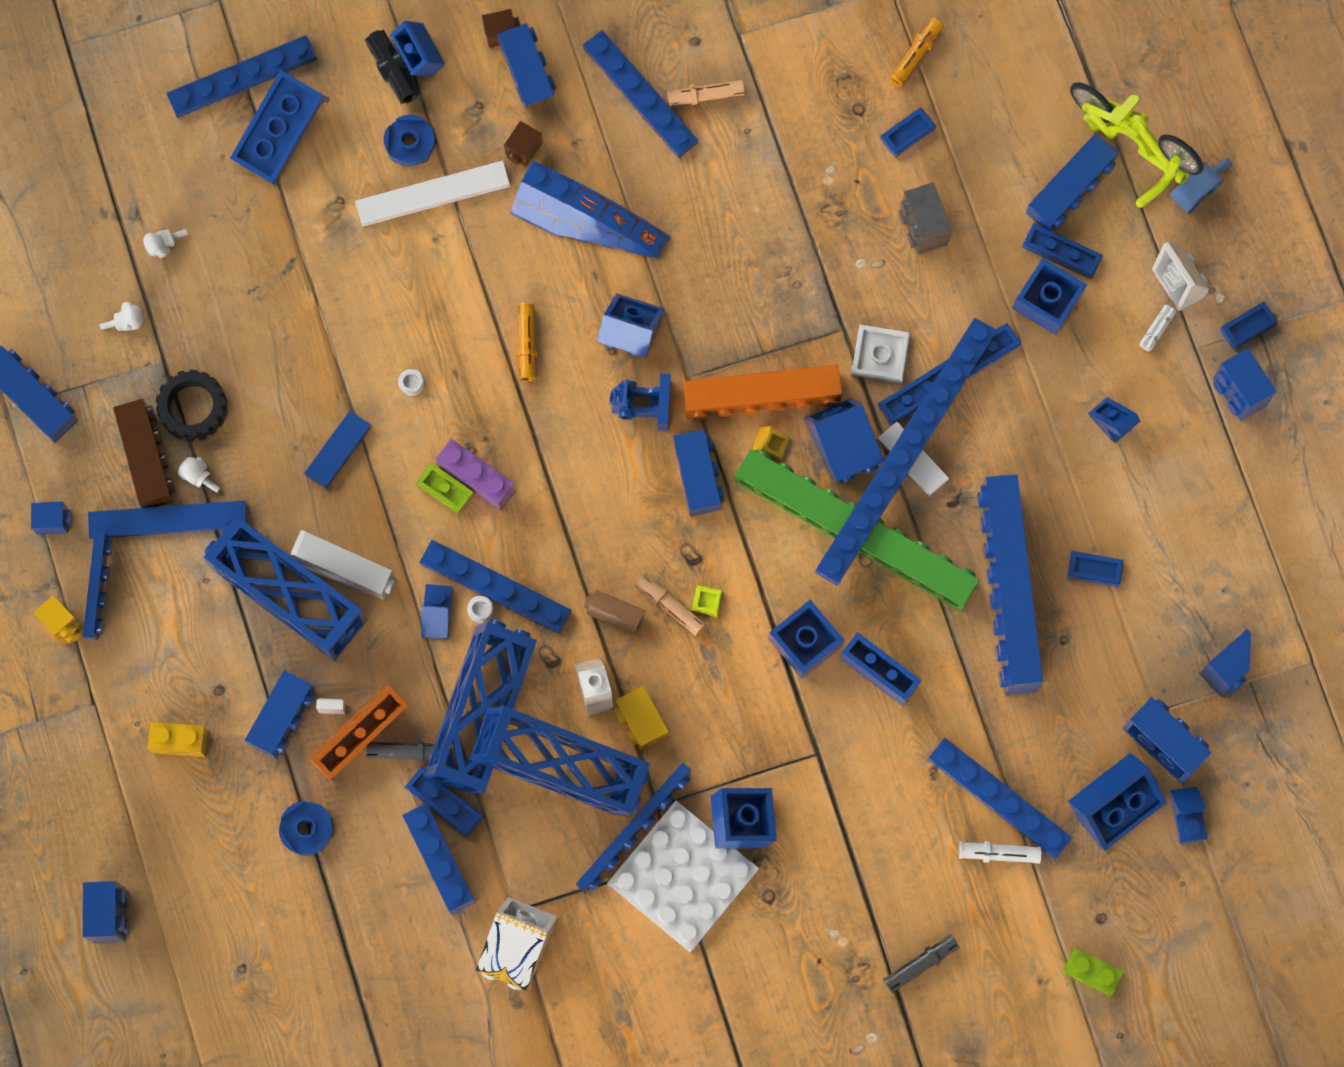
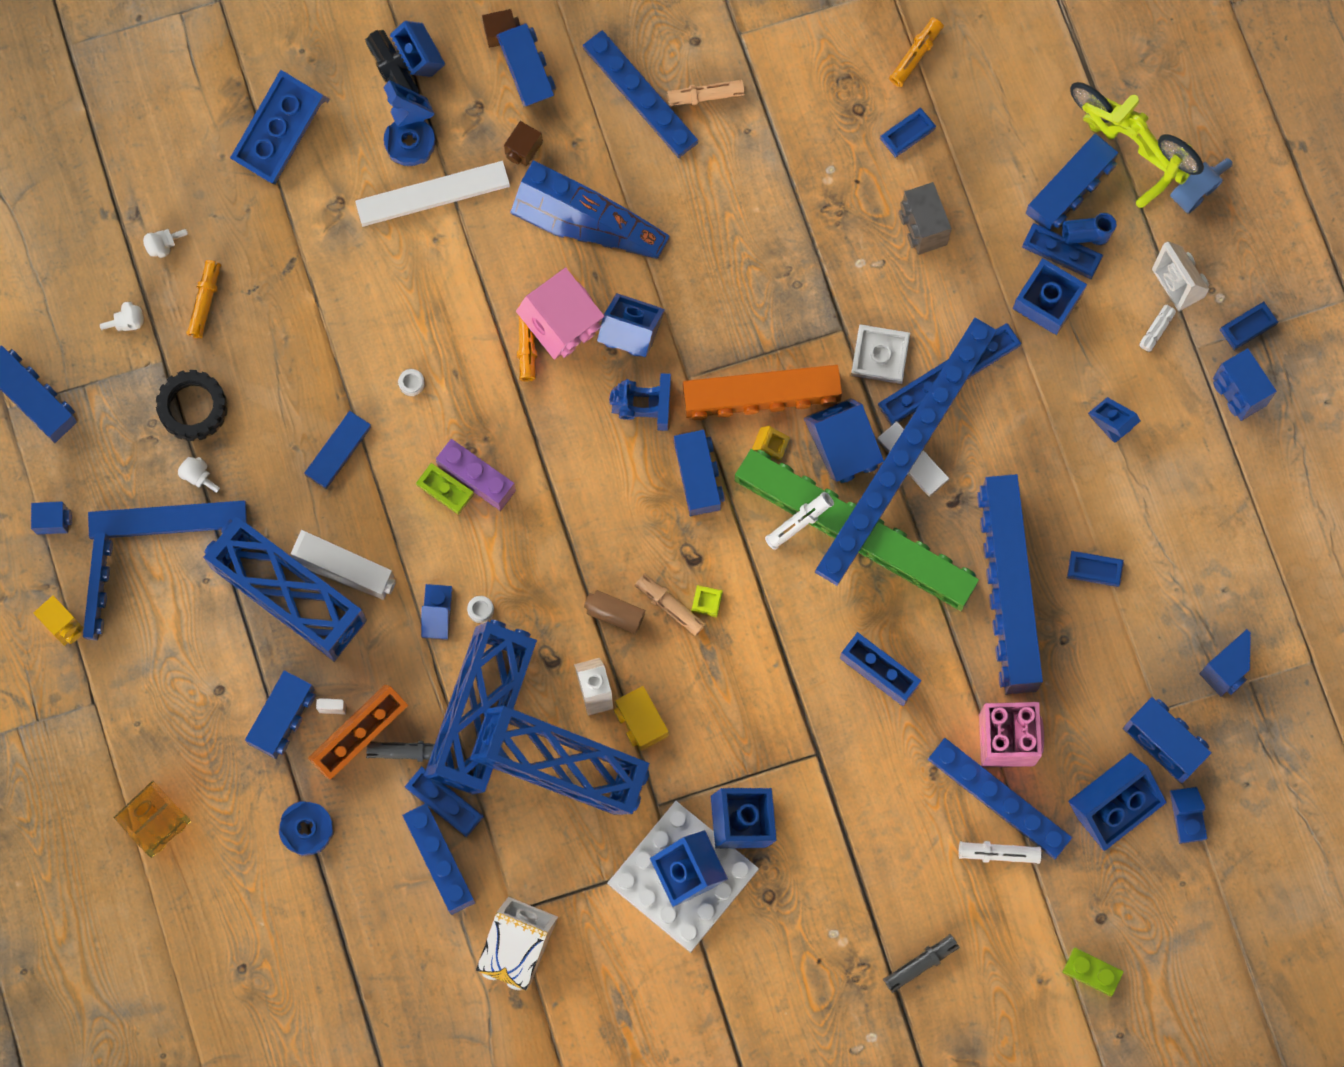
(105, 912): blue brick -> none
(143, 453): reddish brown brick -> none
(152, 819): none -> clear yellow slope
(178, 739): yellow brick -> none
(206, 289): none -> light orange pin
(241, 76): blue plate -> none
(407, 104): none -> blue slope
(495, 587): blue plate -> none
(560, 314): none -> bright pink brick
(627, 837): blue plate -> none
(688, 868): none -> blue slope
(806, 639): blue brick -> none
(821, 504): none -> white pin
(1011, 734): none -> bright pink brick
(1088, 229): none -> blue piece

